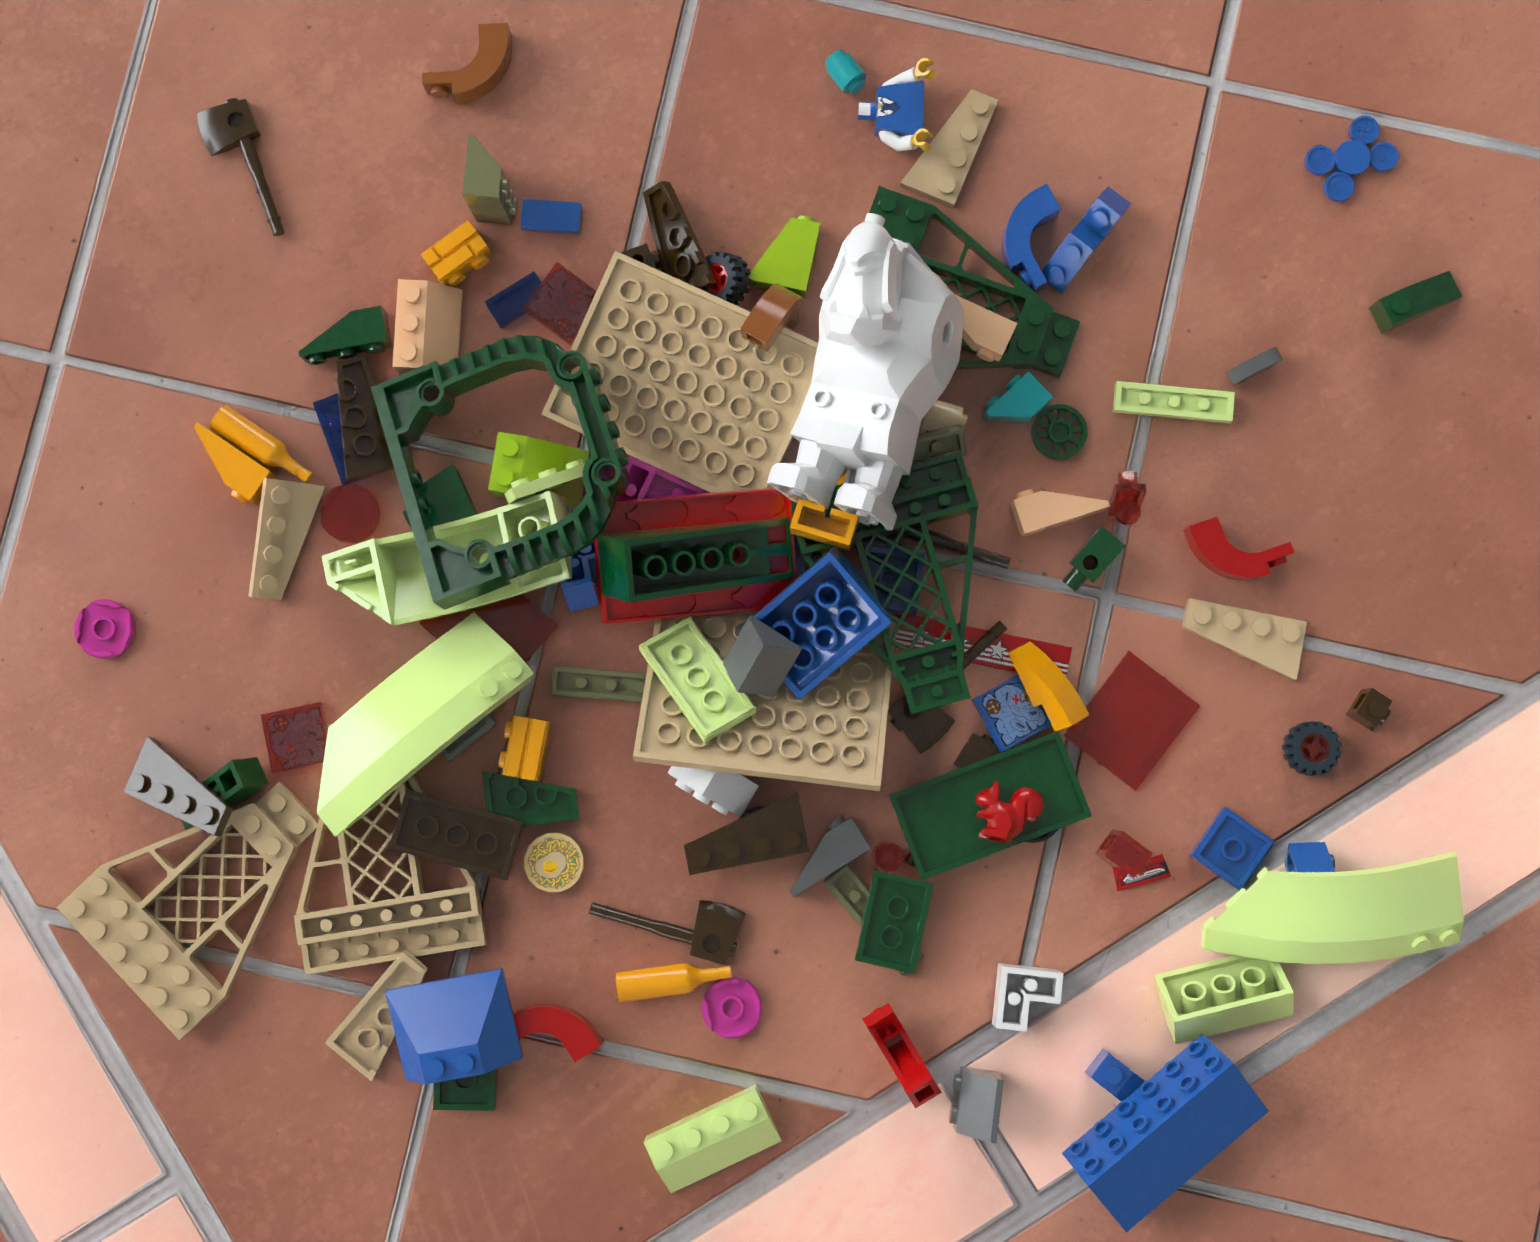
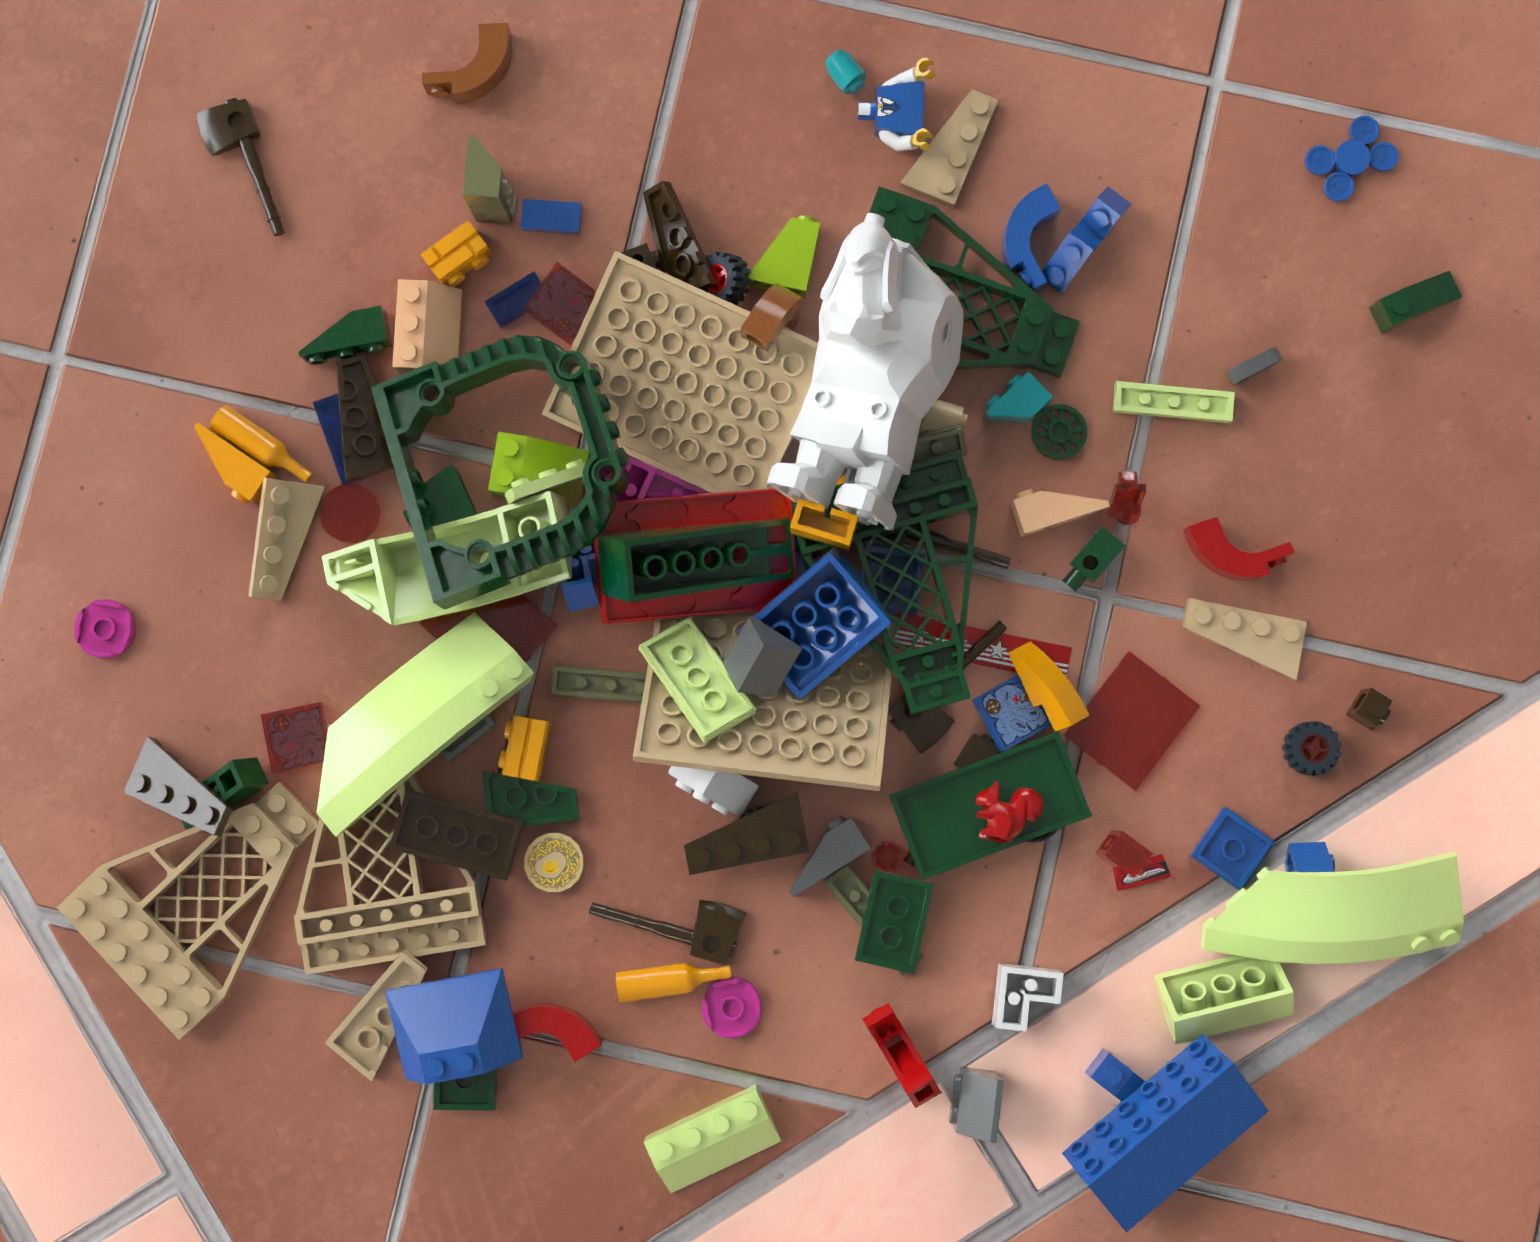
(985, 331): light nougat slope -> none

